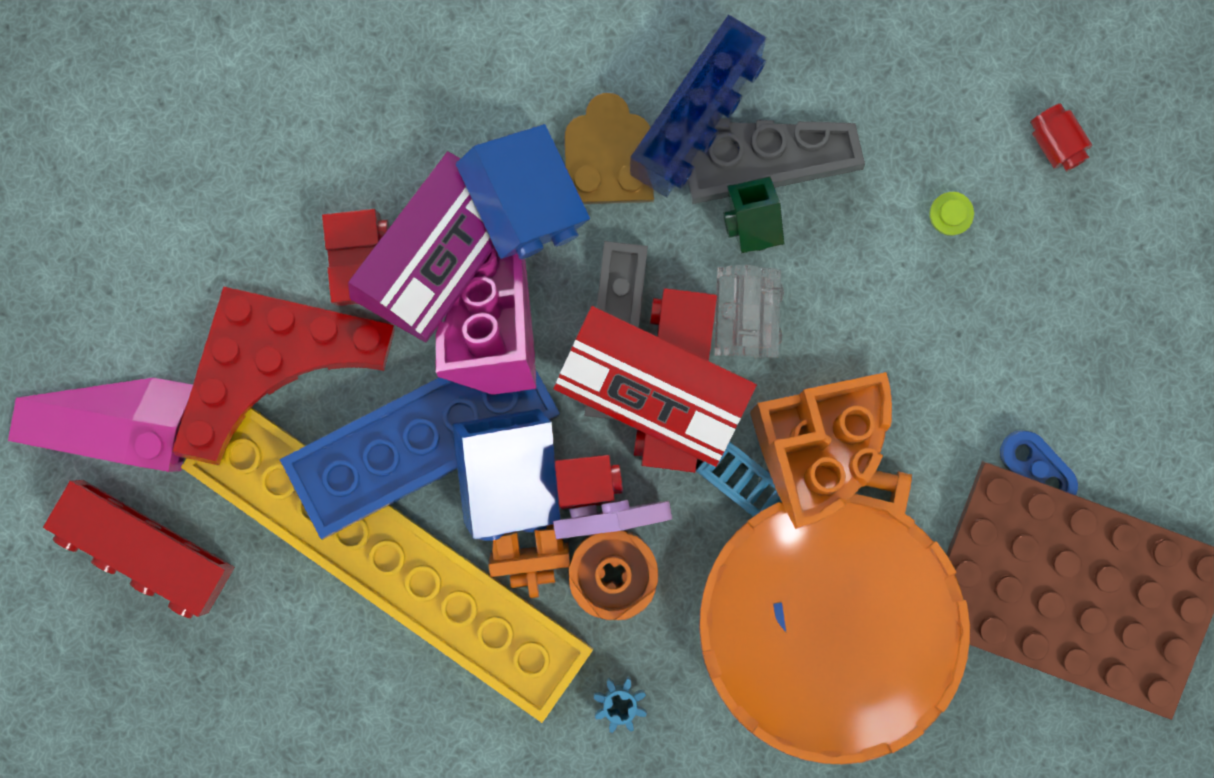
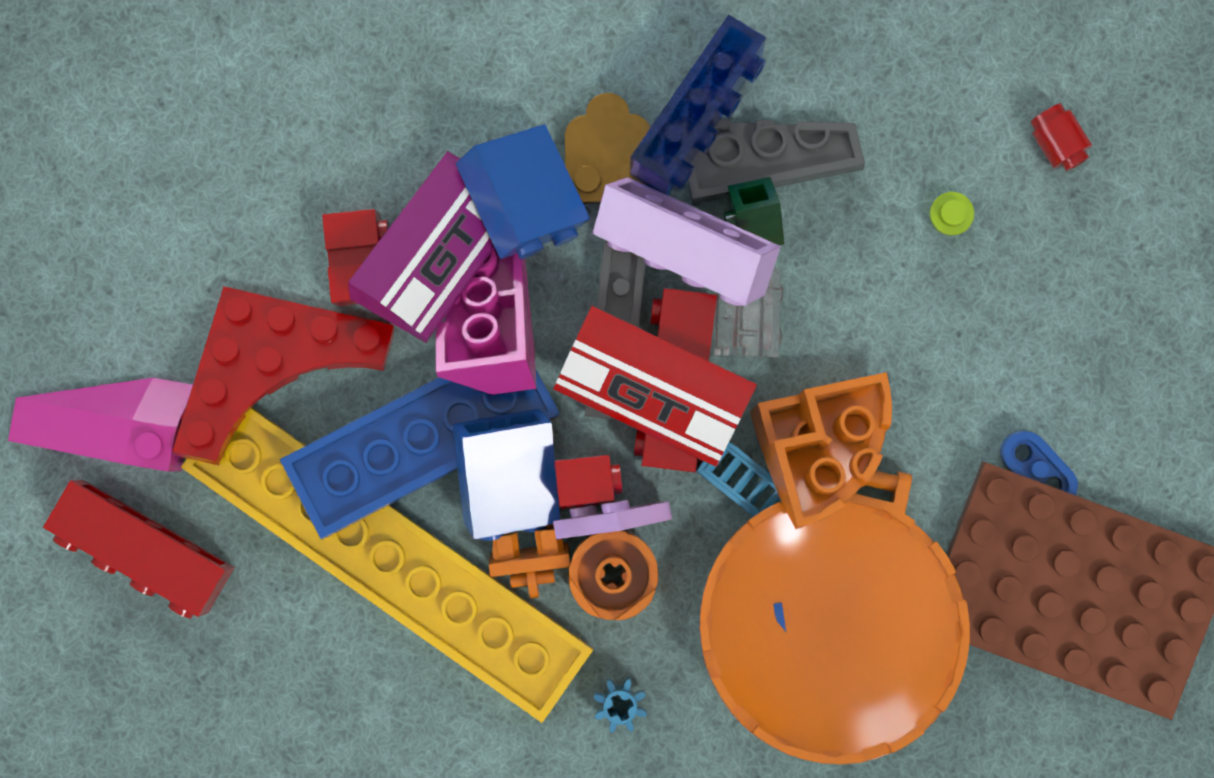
(686, 241): none -> lavender brick

